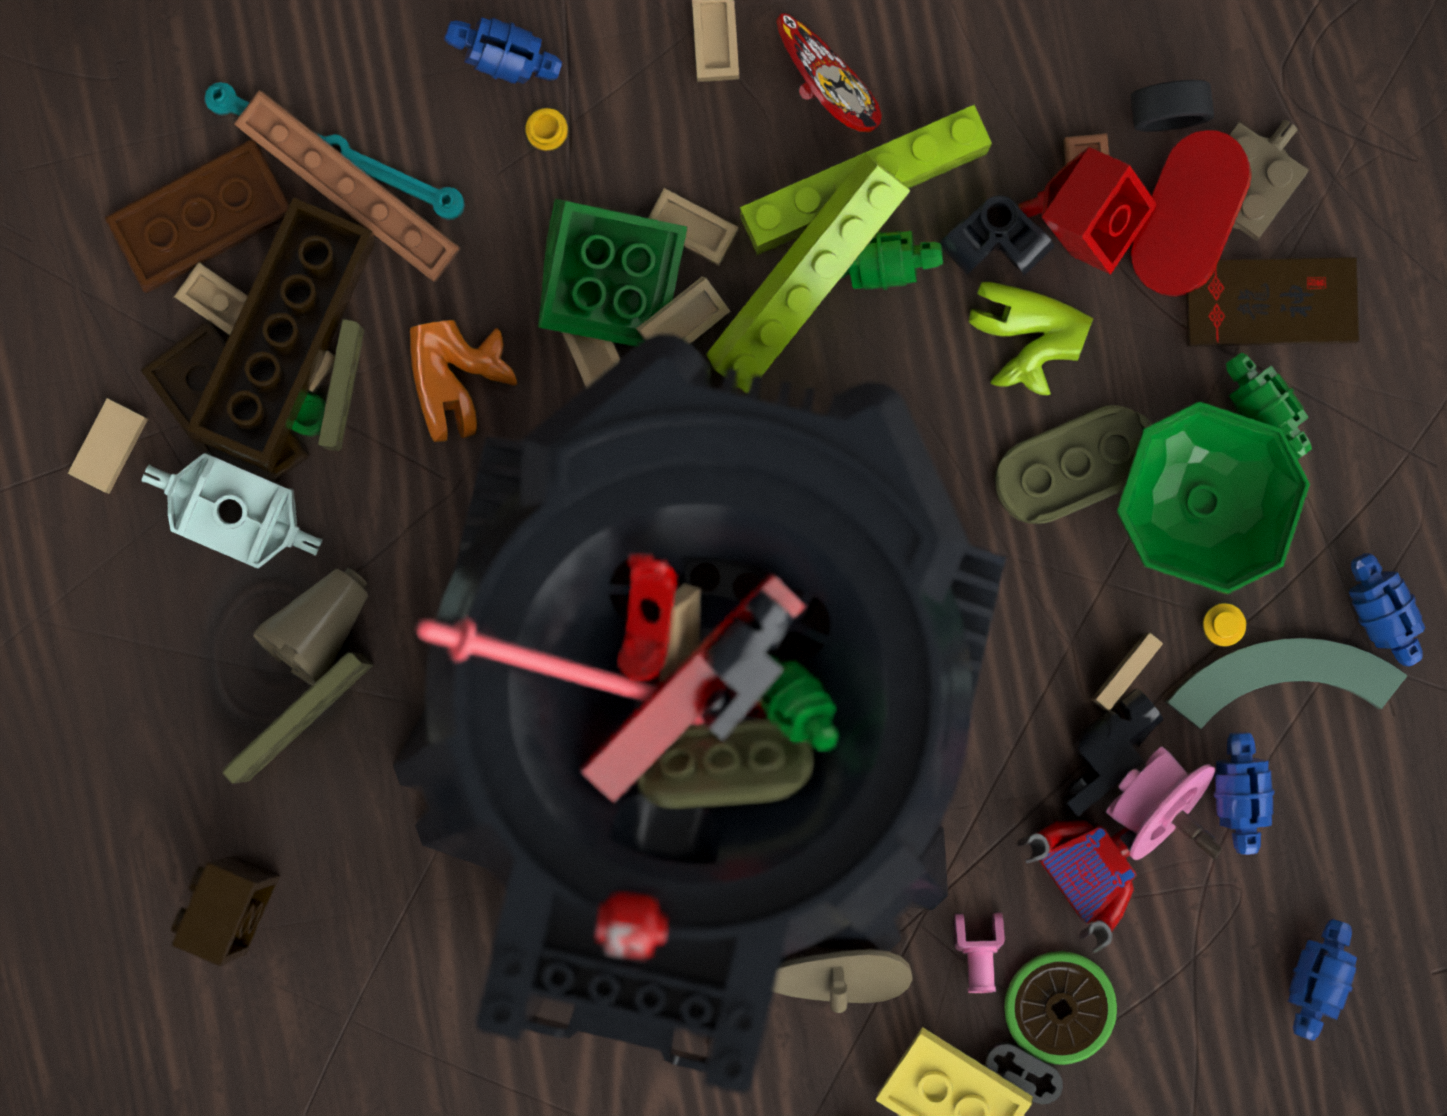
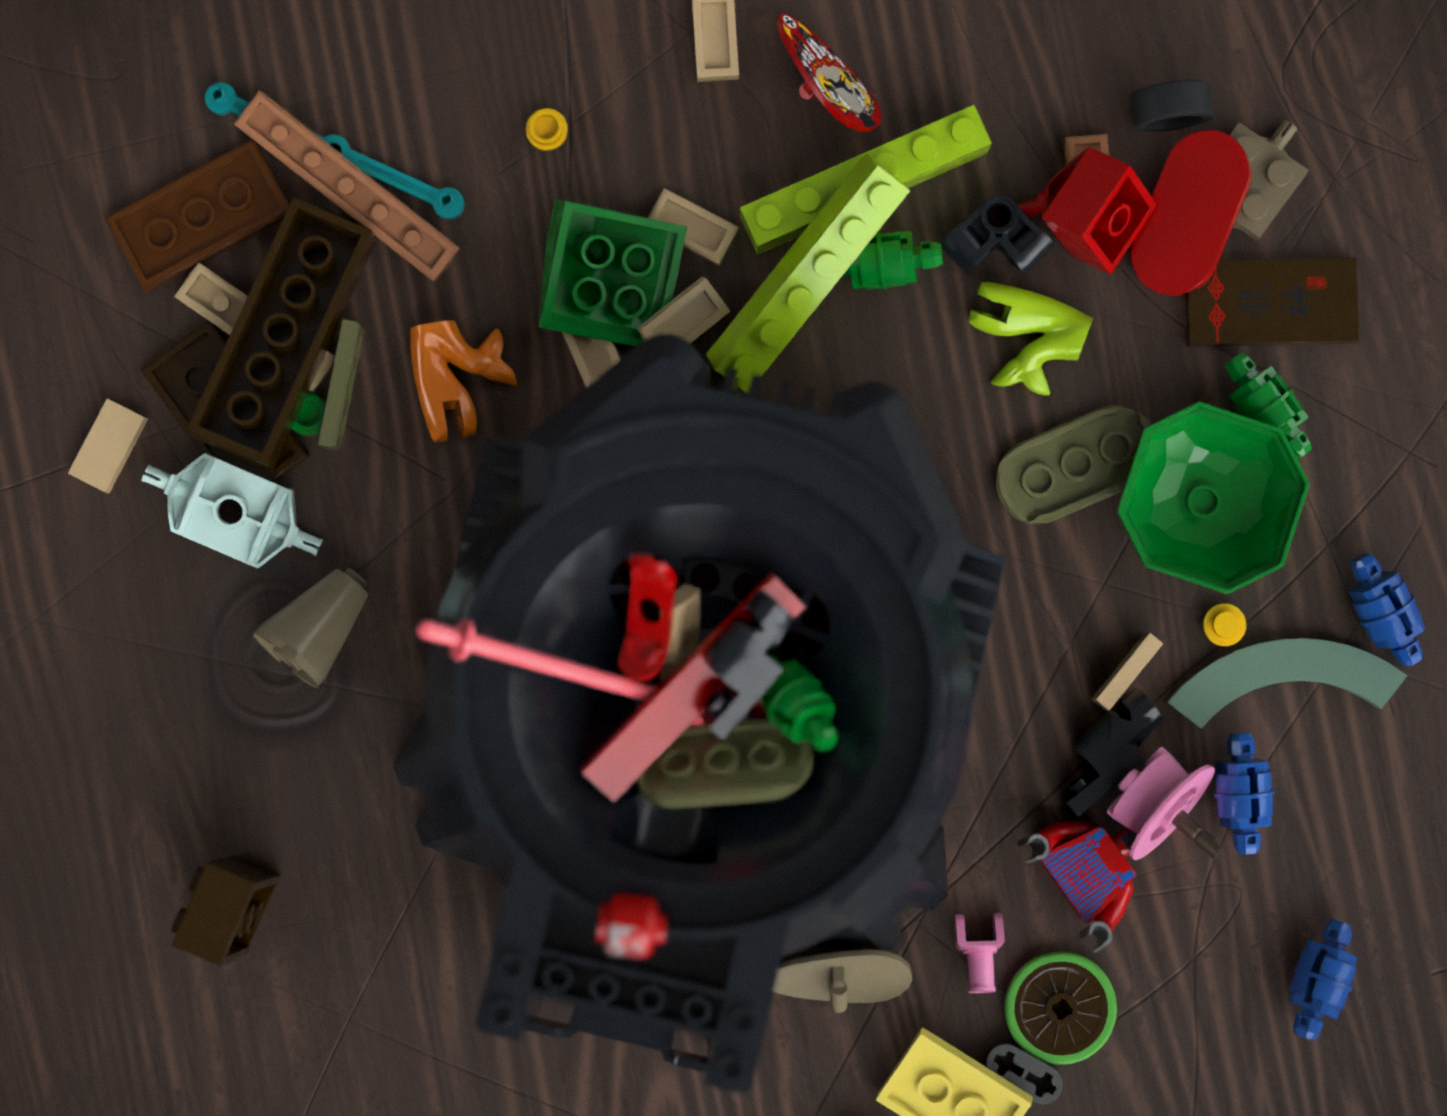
(297, 717): olive tile -> none
(503, 50): blue piece -> none

